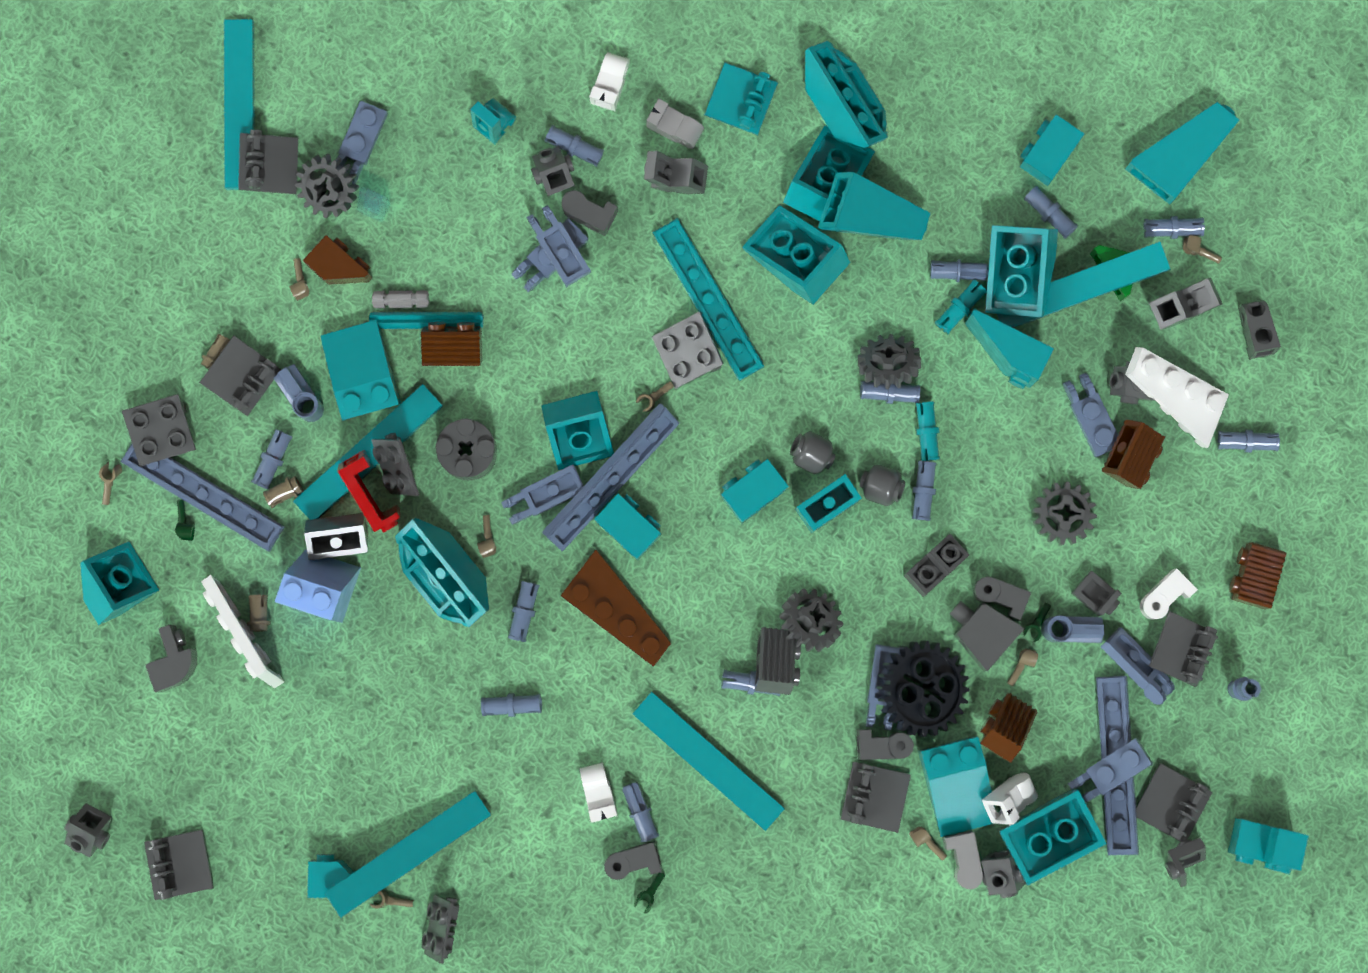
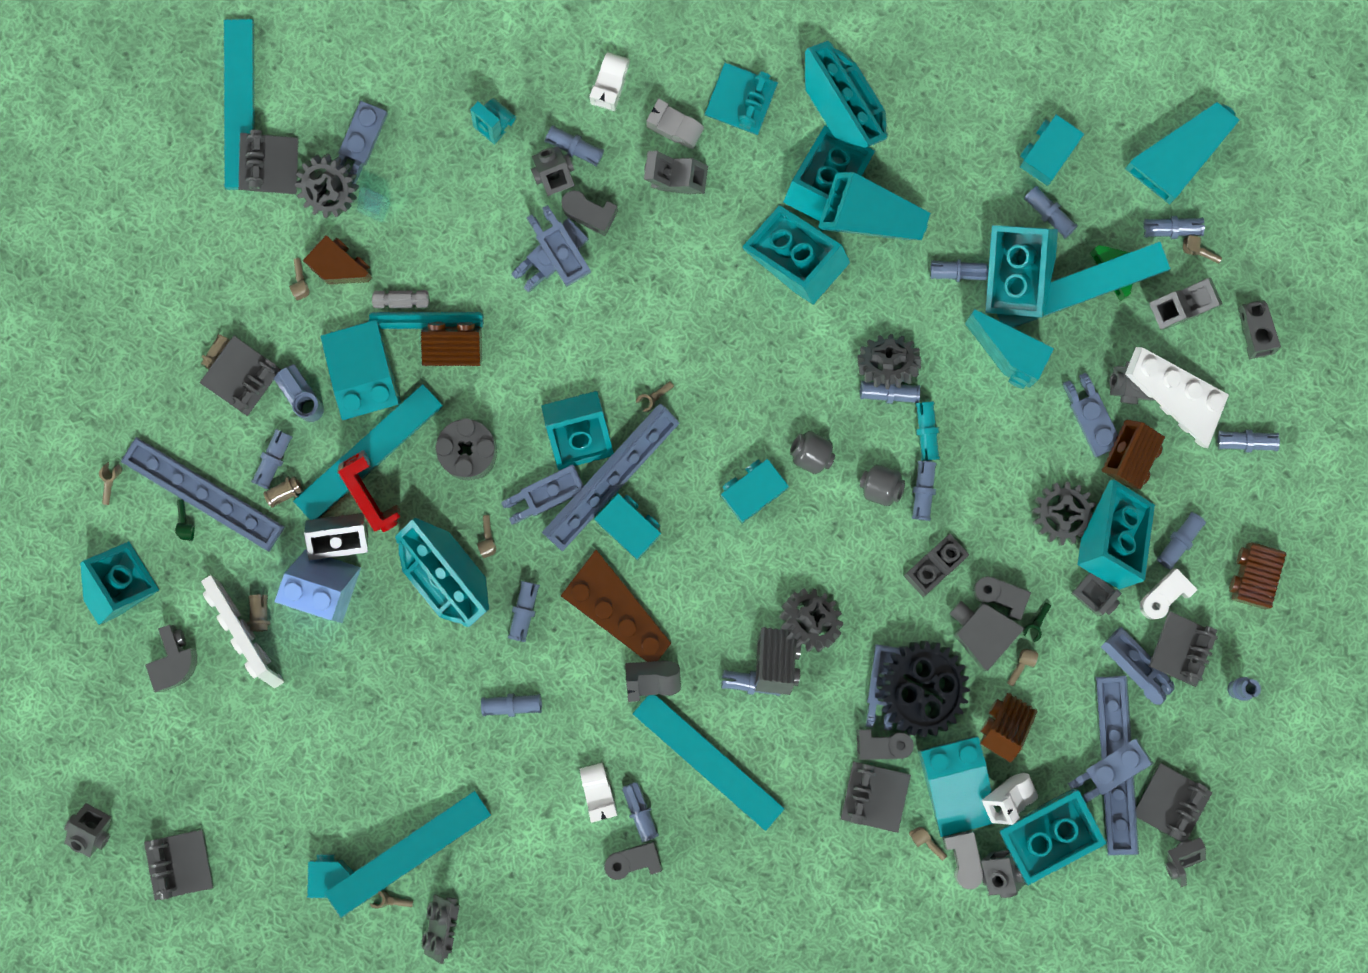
(159, 430): dark grey hinge -> none
(394, 465): dark grey hinge -> none
(648, 895): dark green hand -> none
(652, 679): none -> dark grey leg
(687, 350): hinge -> none
(708, 299): teal tile -> none
(828, 503): teal brick -> none
(960, 307): teal pin -> none
(1075, 629): sand blue piece -> none
(1118, 537): none -> teal slope
(1181, 540): none -> sand blue pin
(1274, 846): teal brick -> none

